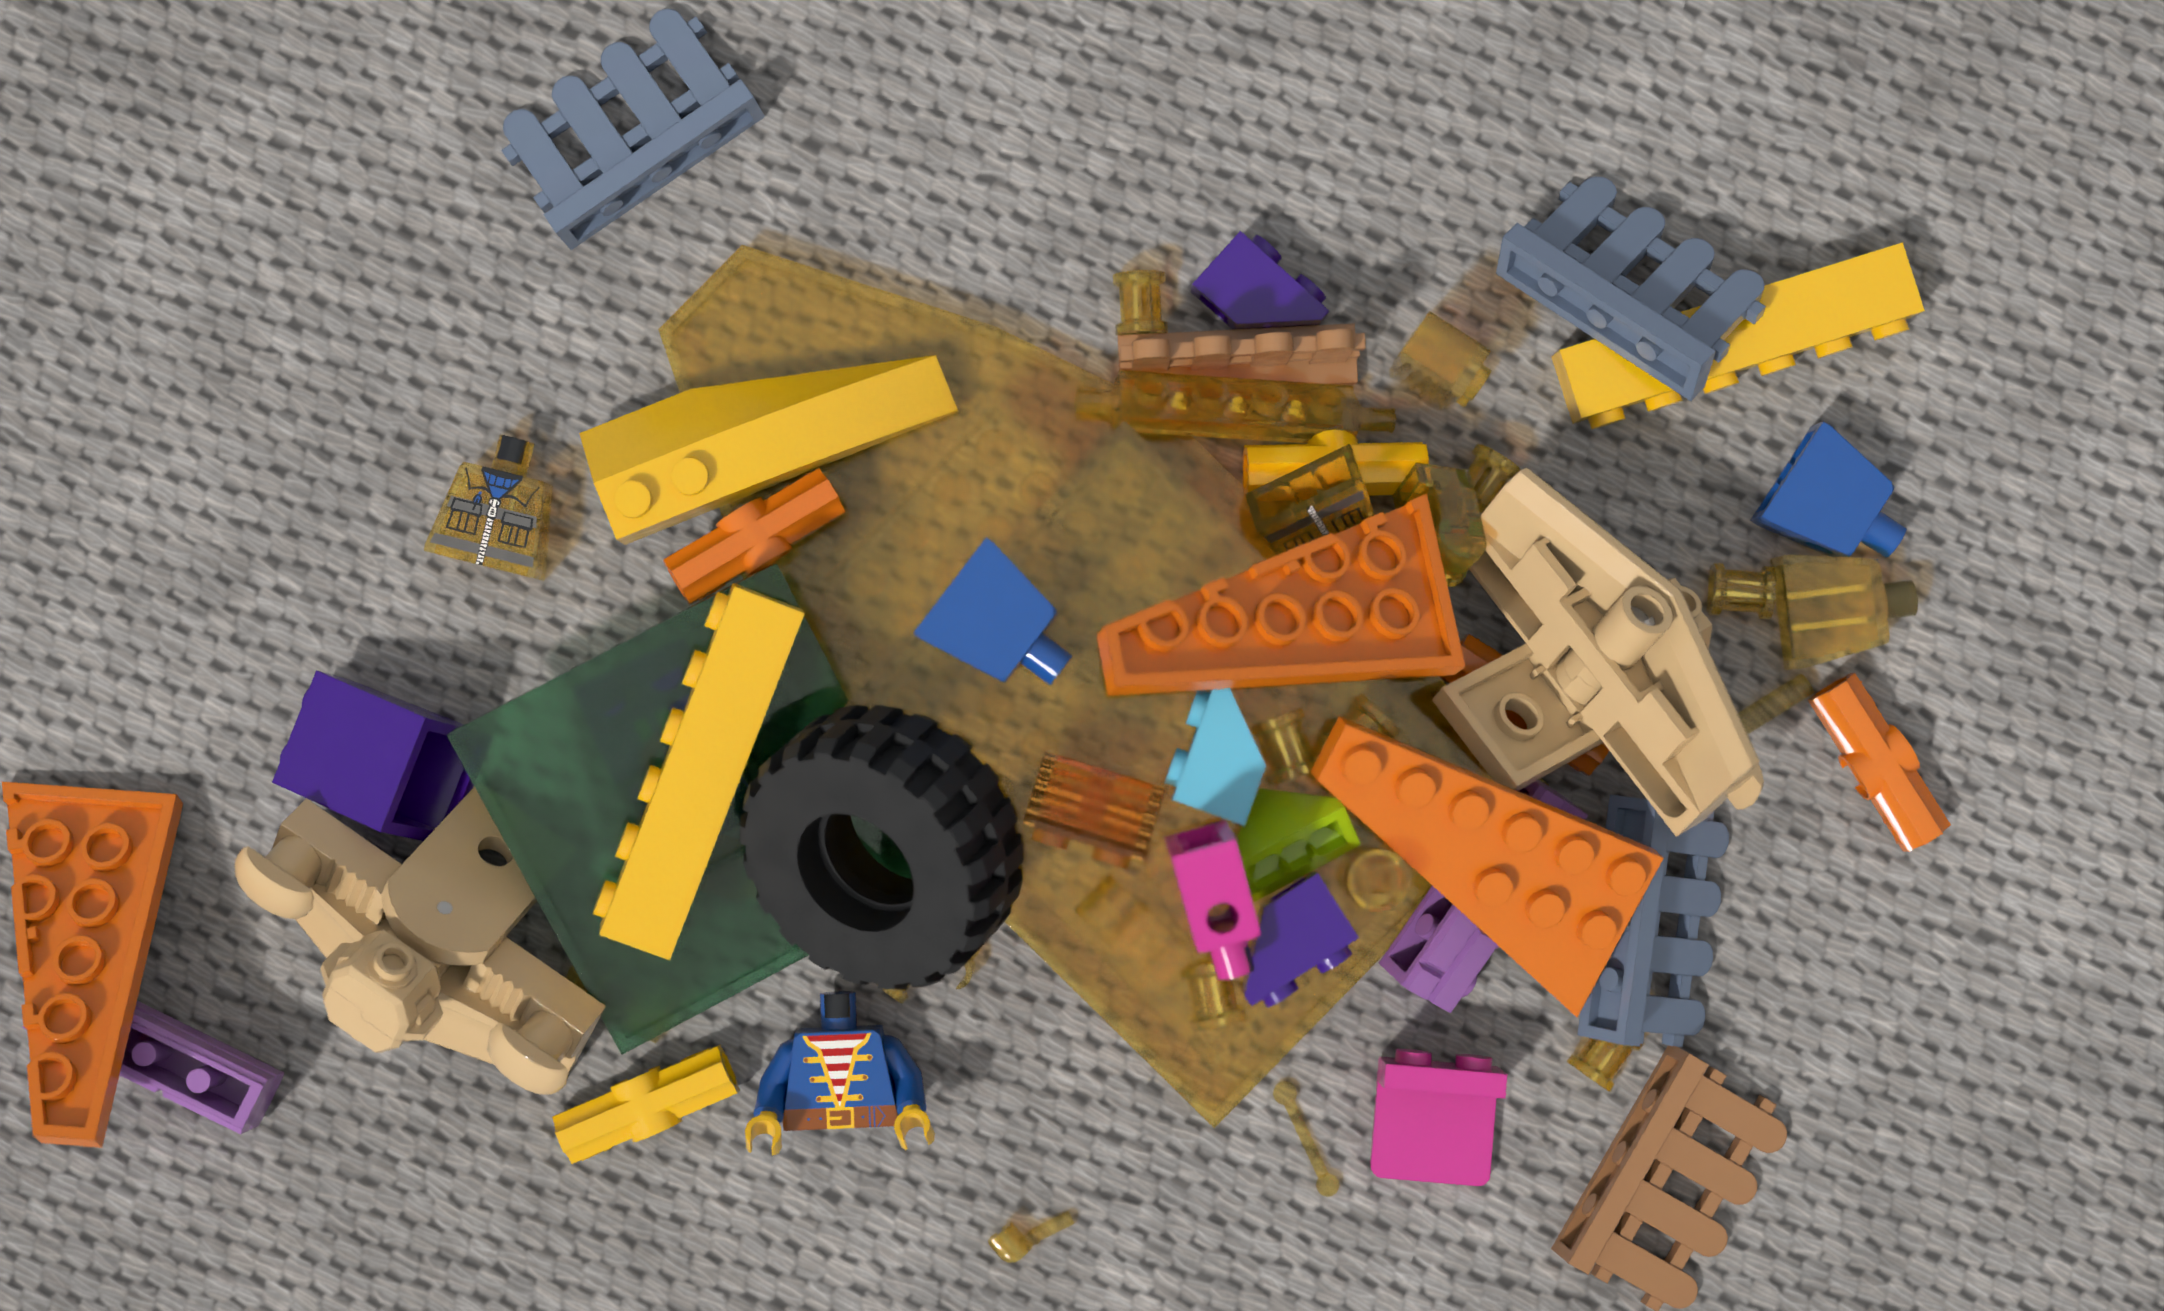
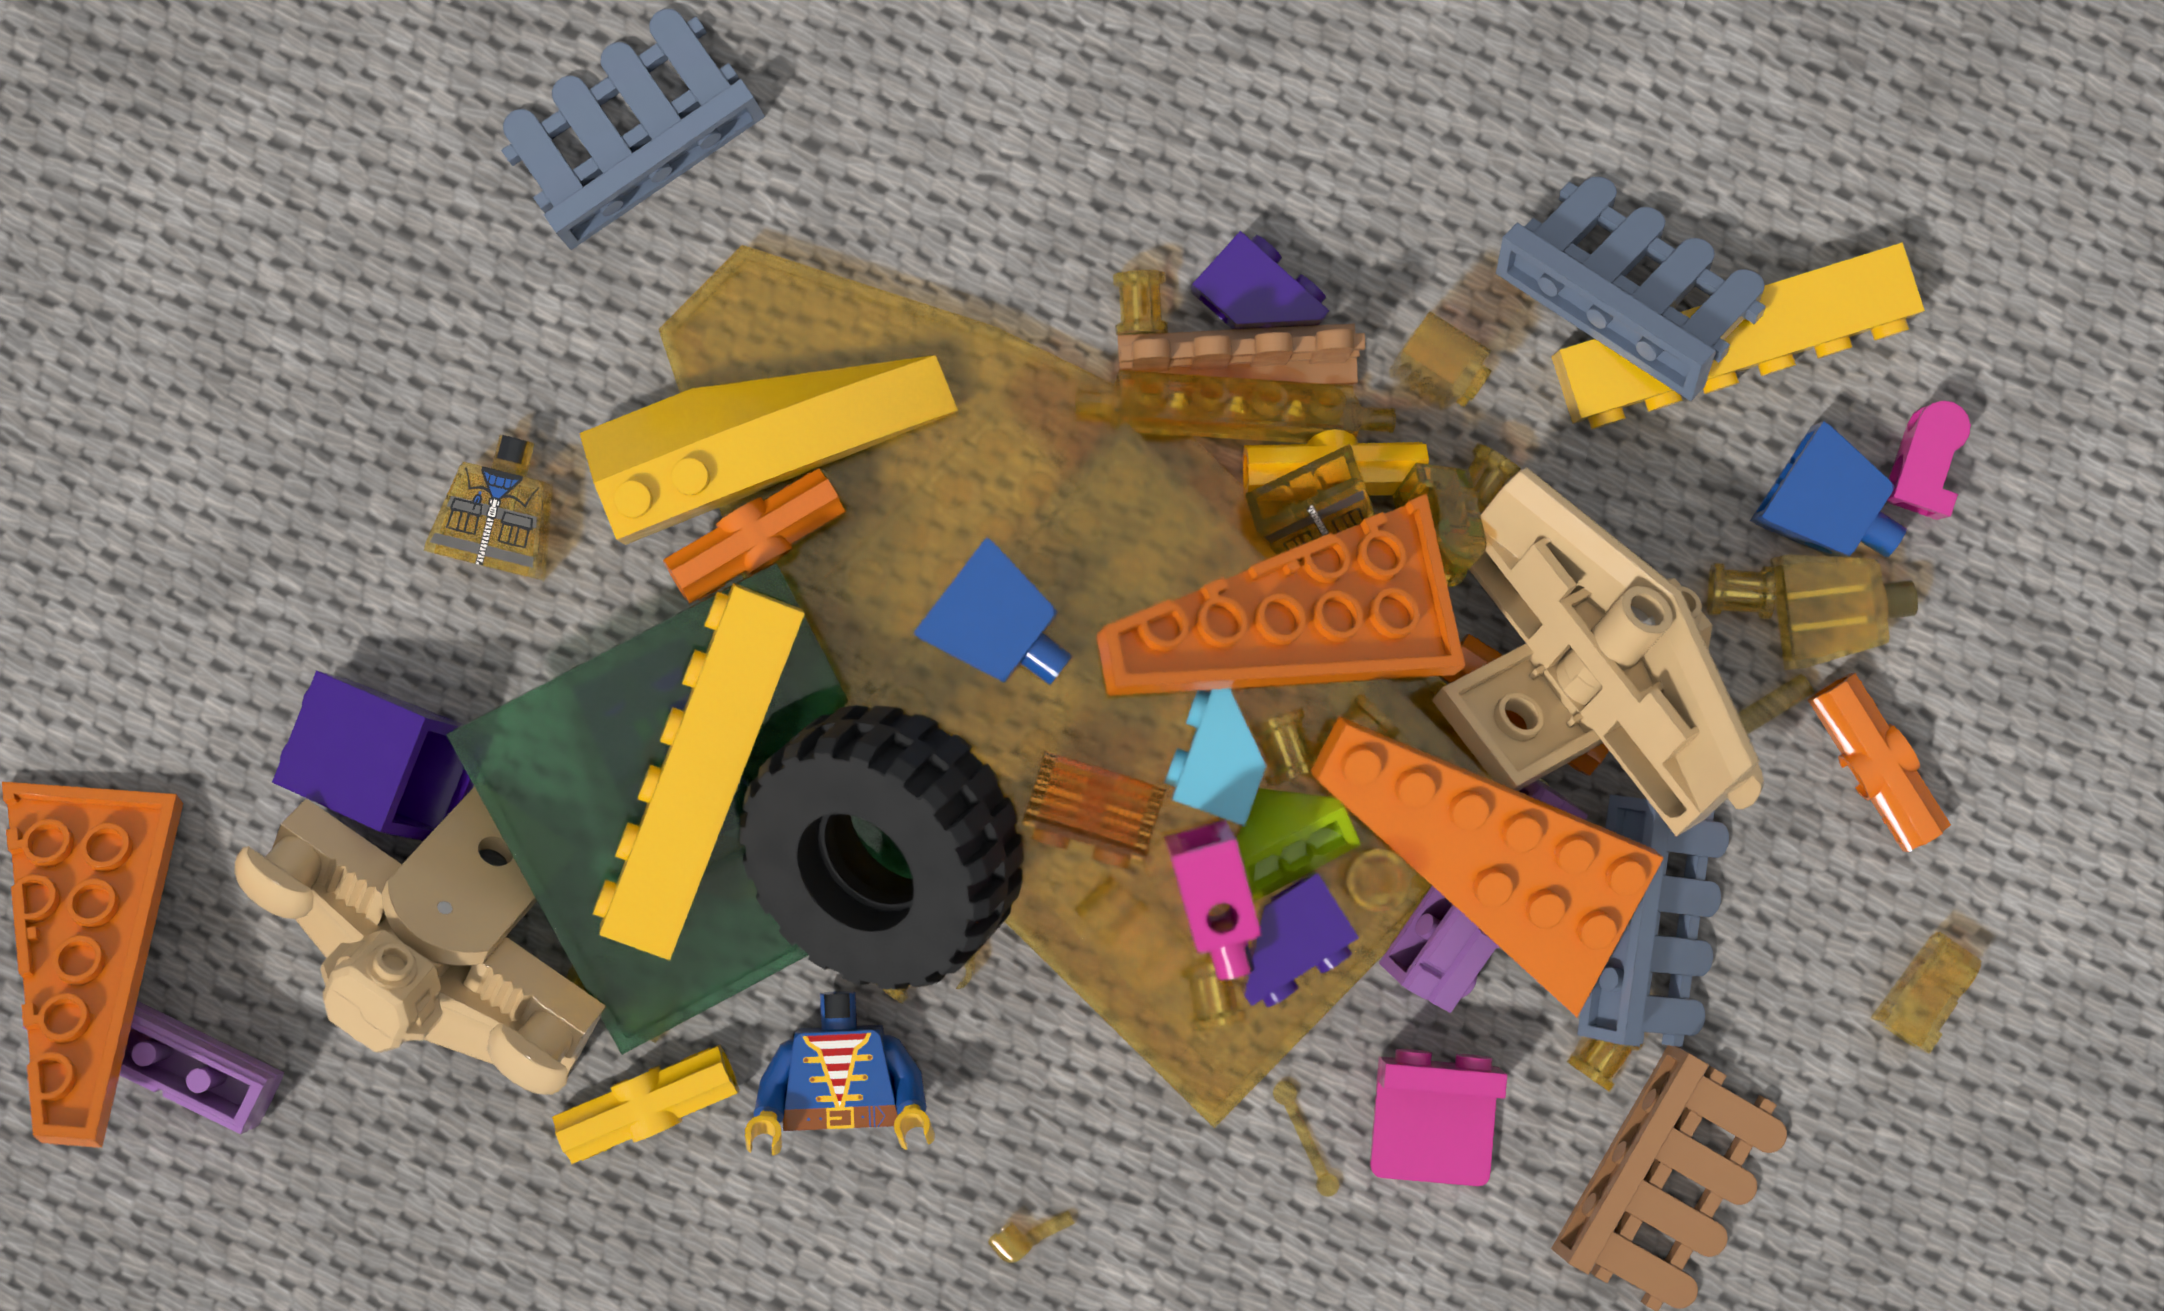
(1925, 459): none -> dark pink leg
(1928, 992): none -> clear yellow leg

